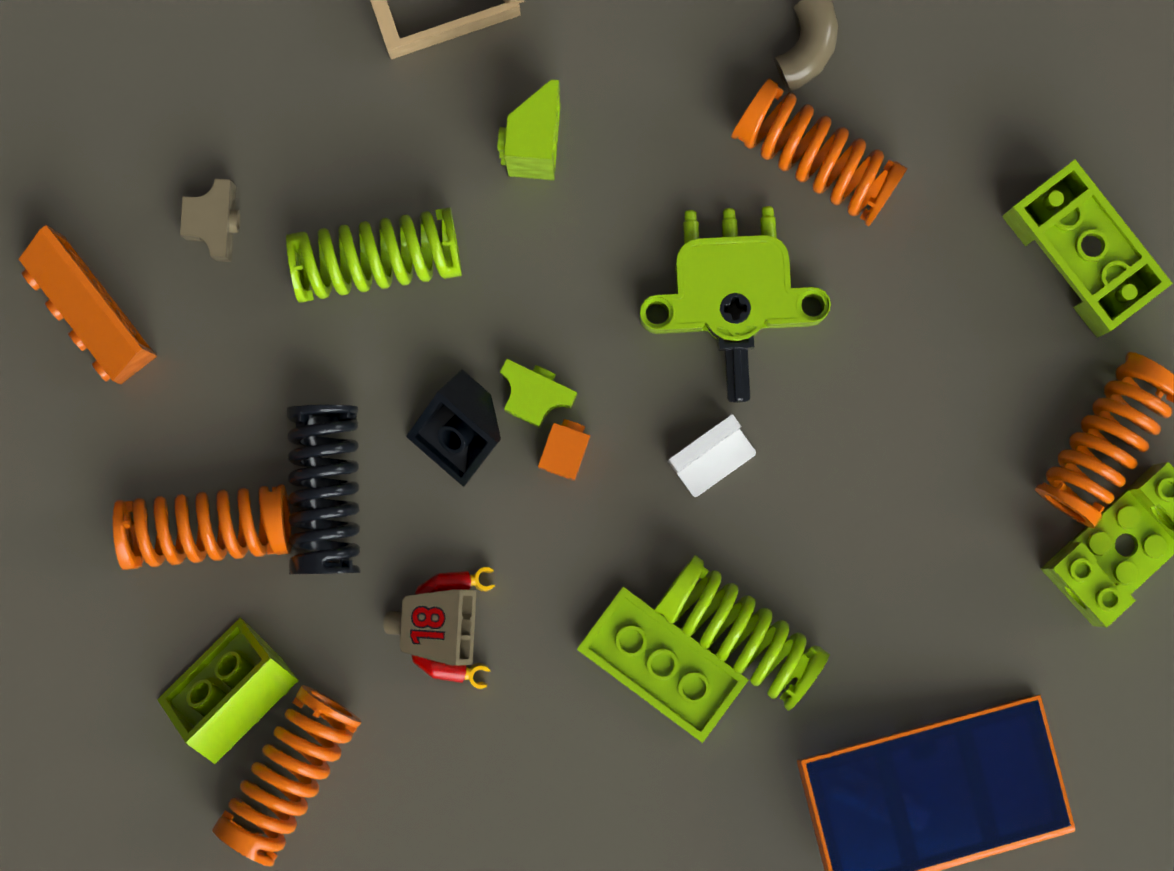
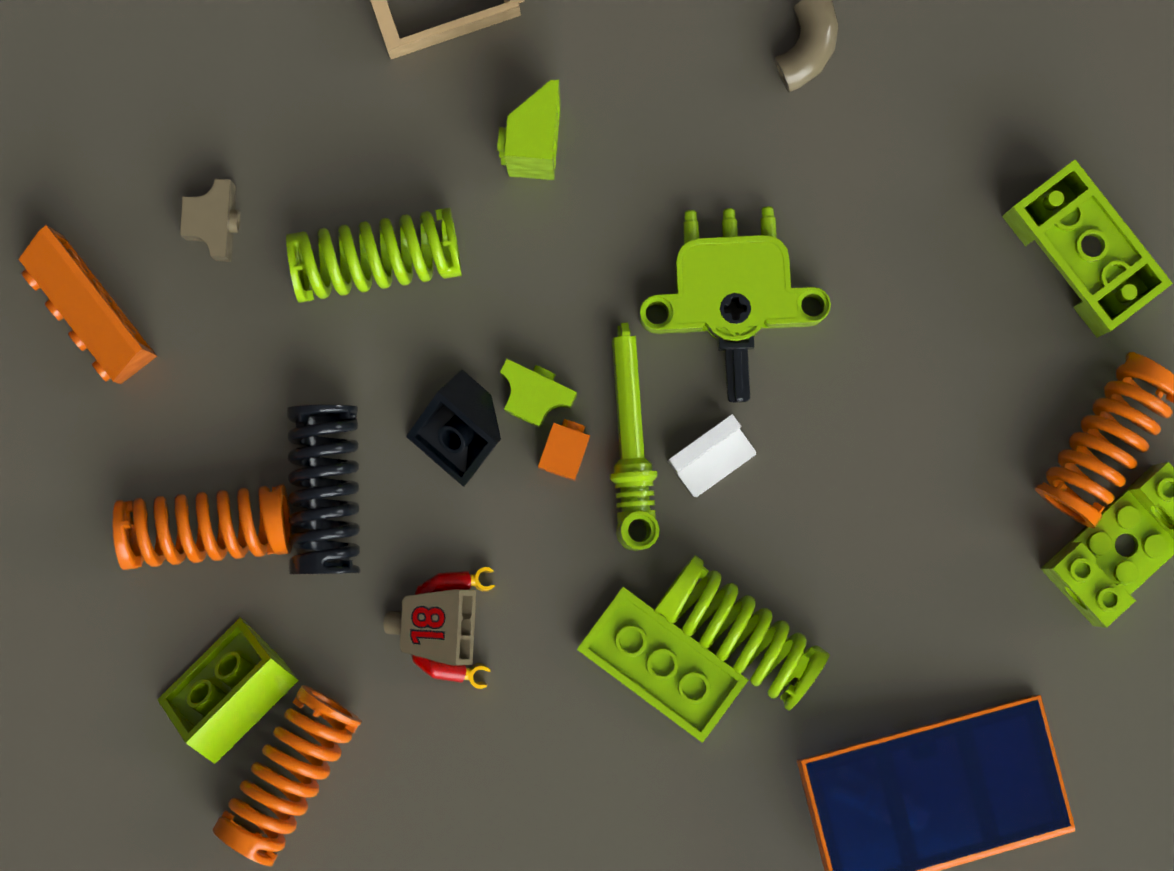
(633, 471): none -> lime piece
(753, 131): orange piece -> none

